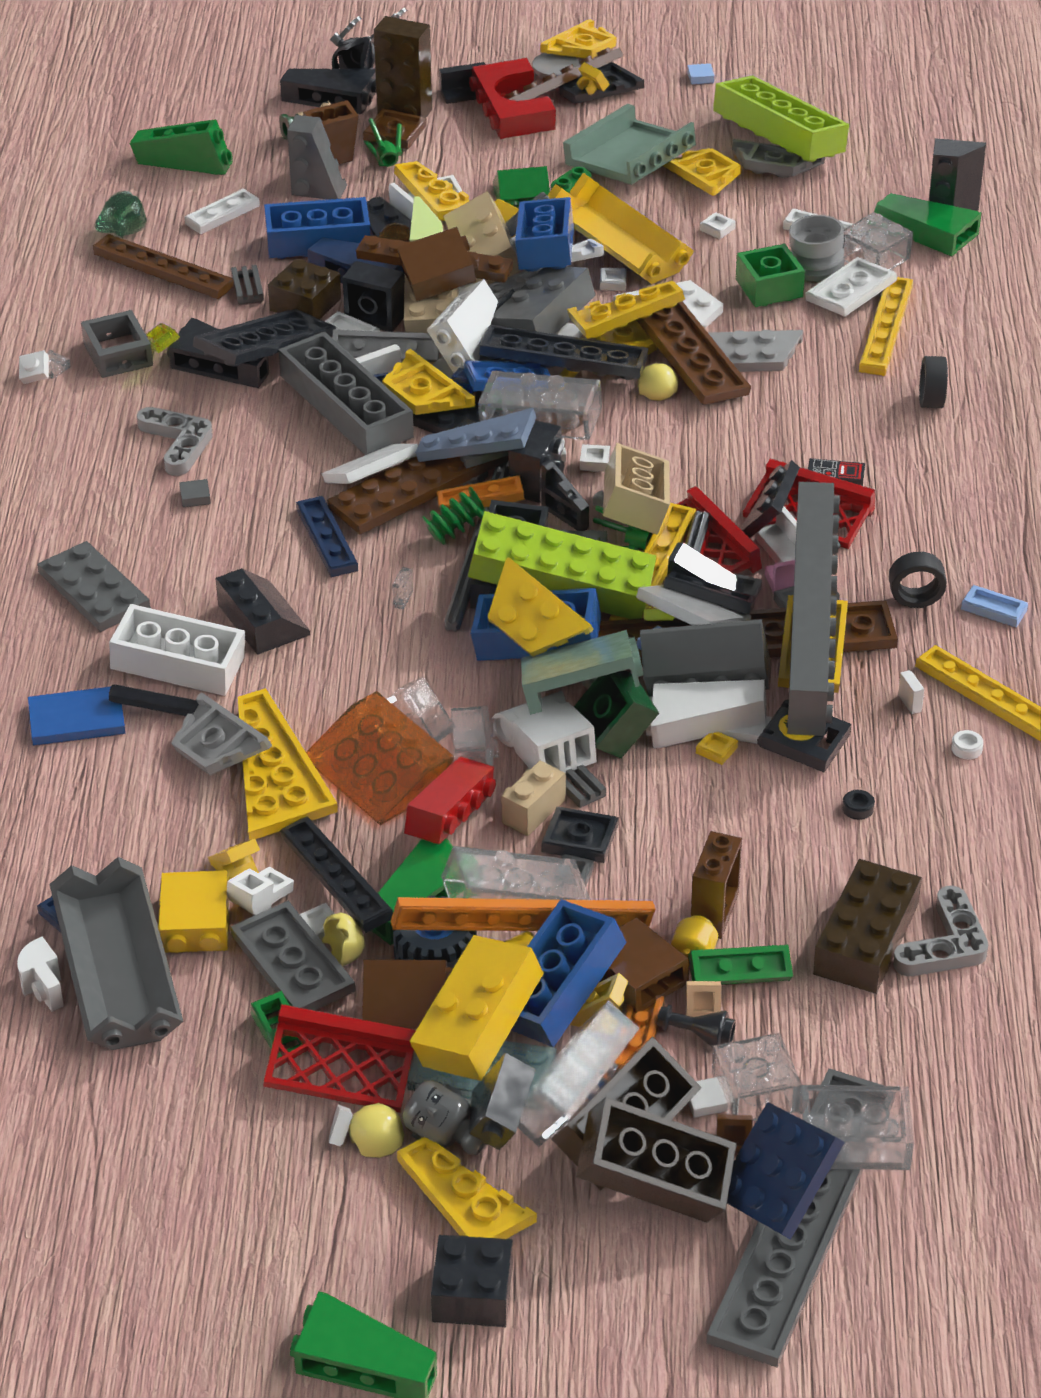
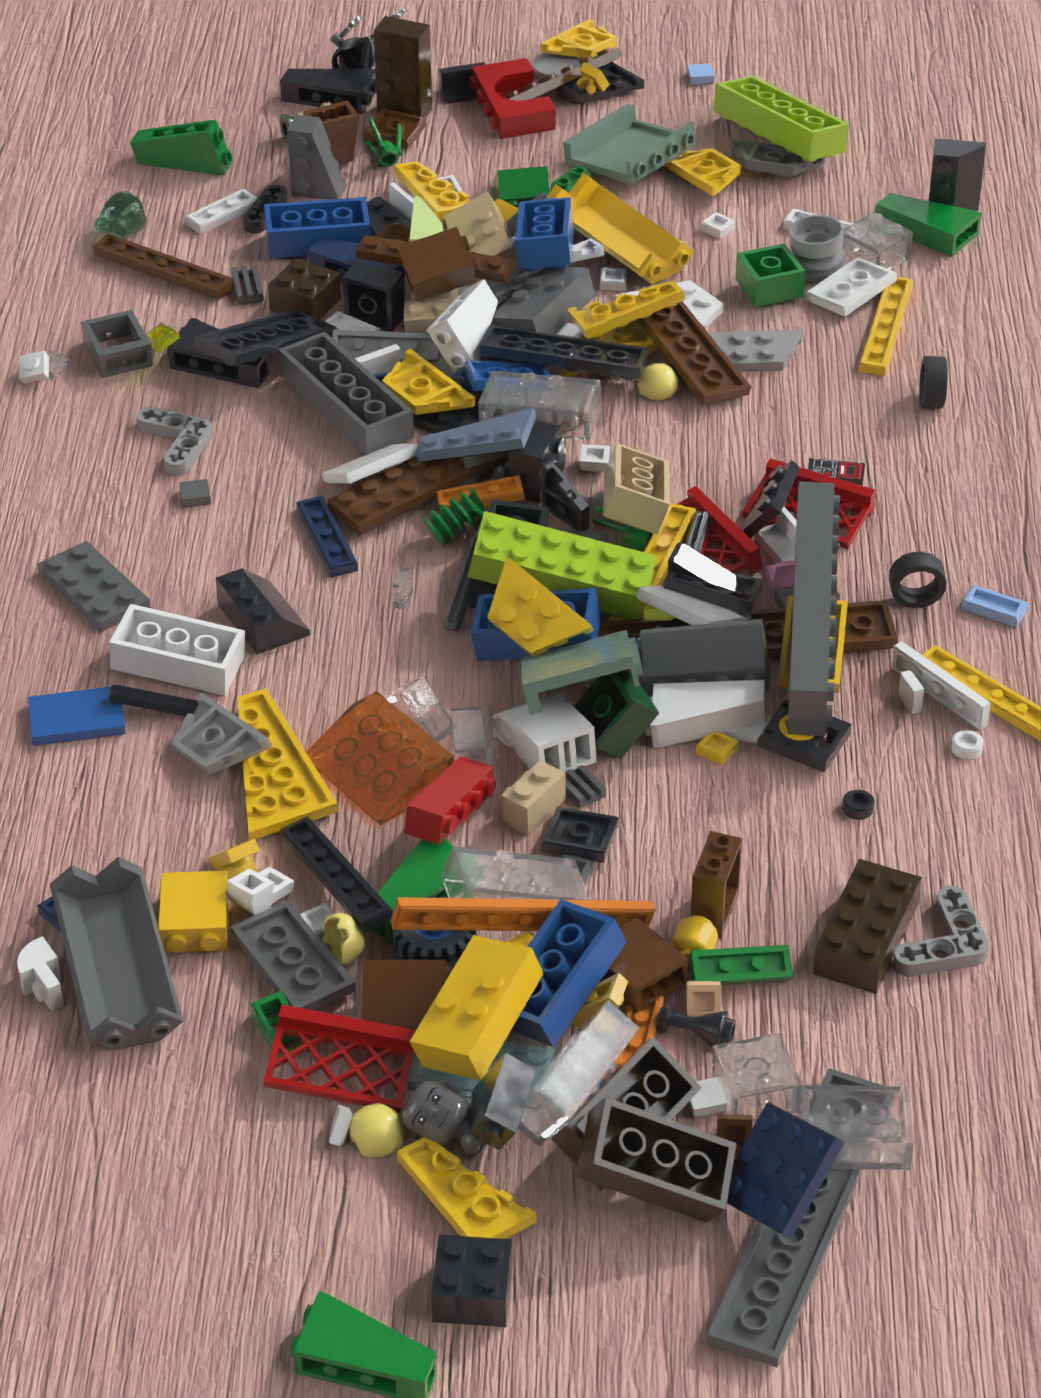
(255, 216): none -> black beam
(942, 686): none -> white tile

